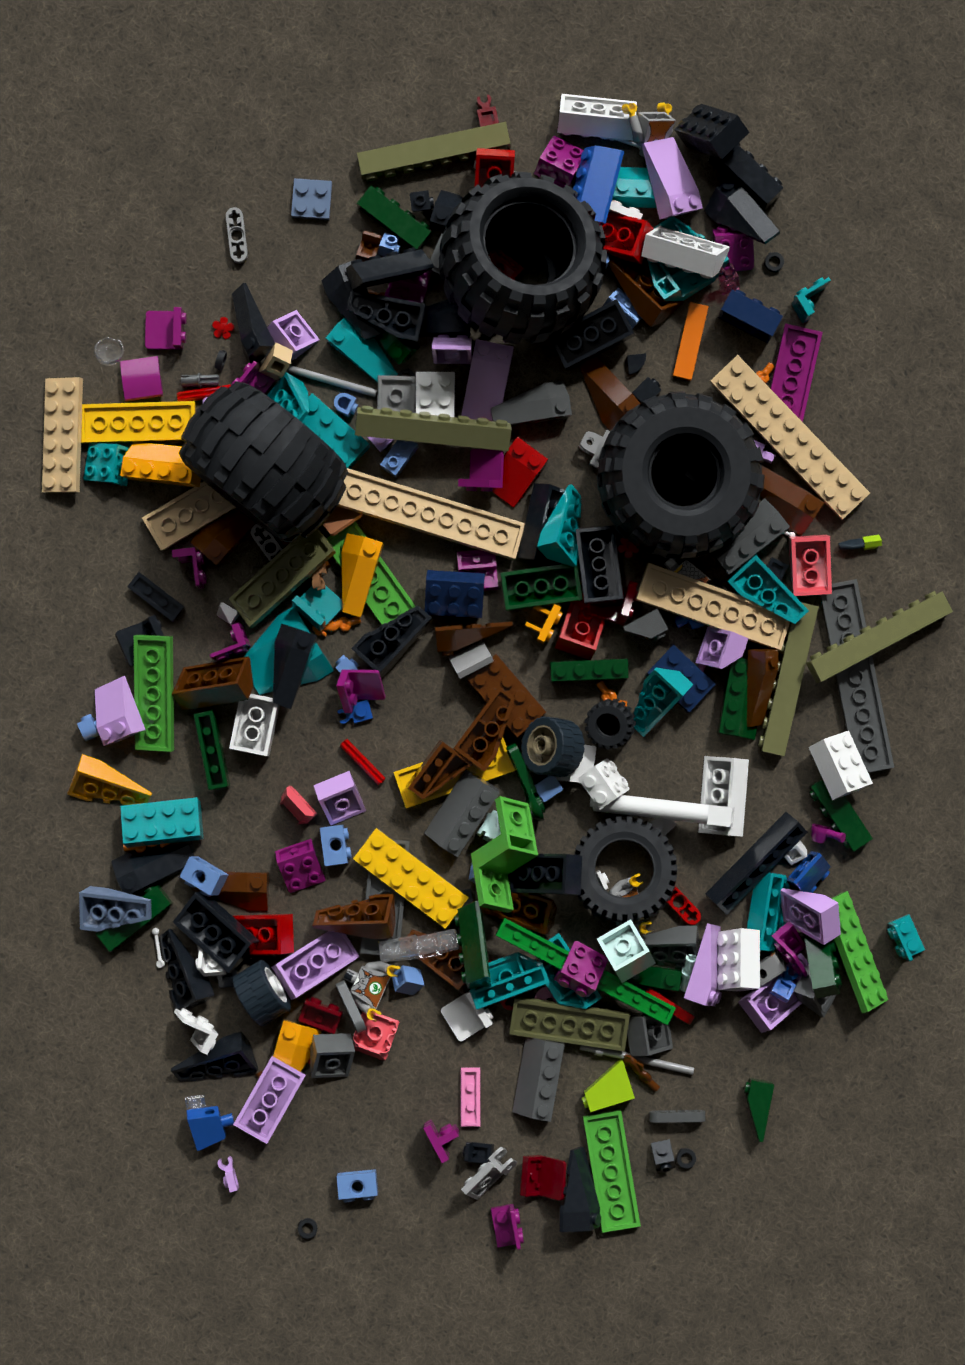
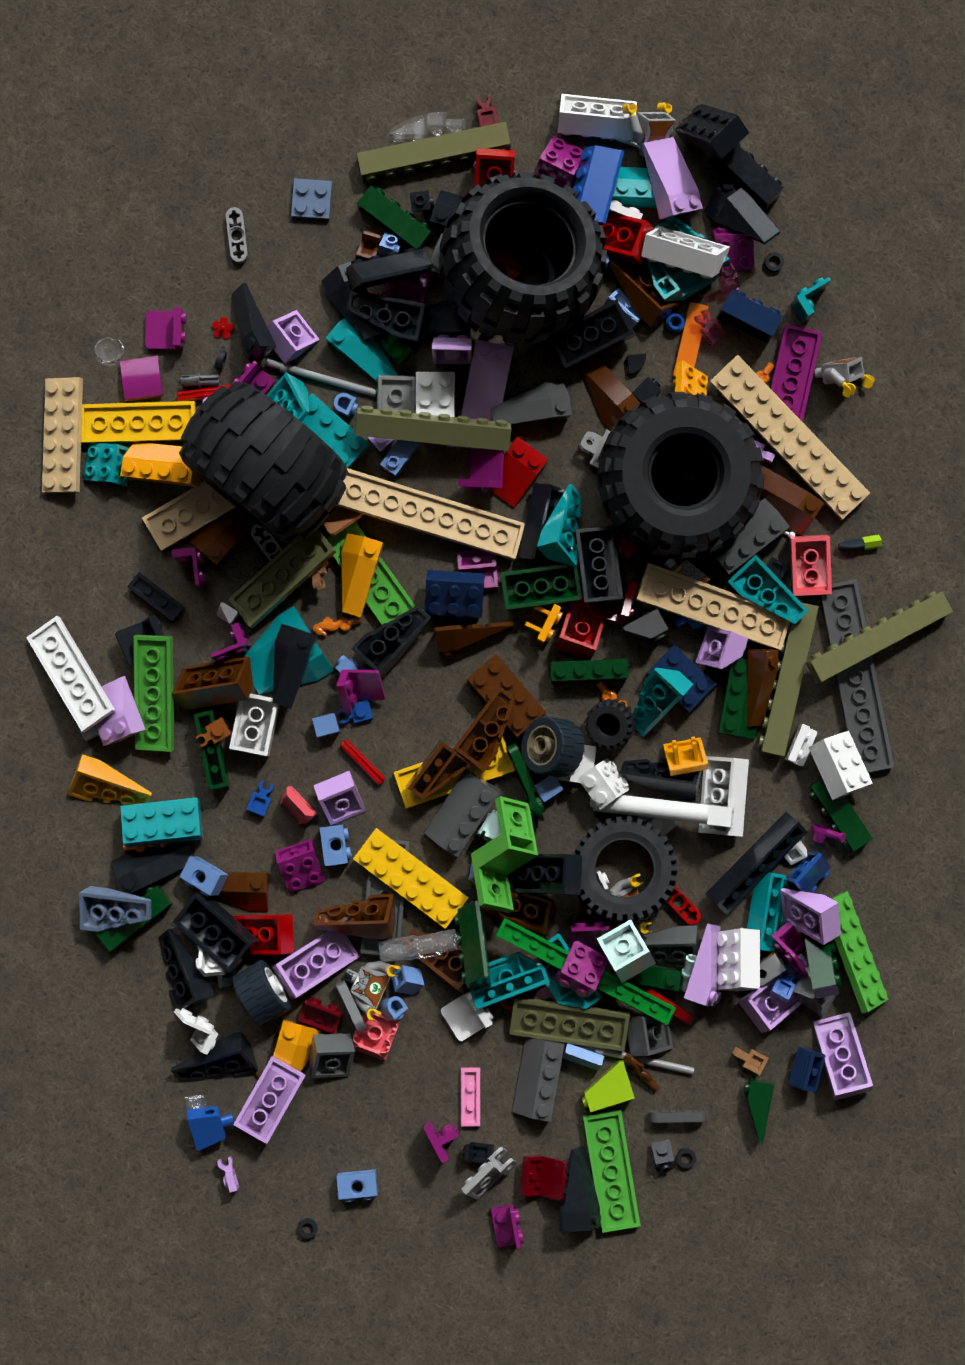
(70, 674): none -> white plate
(160, 963): white hinge -> none
(215, 731): none -> dark orange plate
(259, 801): none -> blue plate
(276, 361): tan slope -> none
(318, 606): teal bracket -> none
(325, 725): none -> medium blue panel
(393, 1008): none -> medium blue plate
(419, 126): none -> clear slope
(471, 659): light grey tile -> none
(583, 1057): none -> light blue slope
(588, 933): none -> magenta bracket
(657, 777): none -> black wedge
(677, 317): none -> blue plate
(685, 756): none -> light orange plate
(690, 379): none -> light orange plate
(710, 328): none -> clear pink plate
(752, 1060): none -> medium nougat plate
(800, 745): none -> white bracket
(807, 1069): none -> dark blue brick
(843, 372): none -> light grey torso
(844, 1056): none -> lavender slope
(906, 937): teal bracket -> none

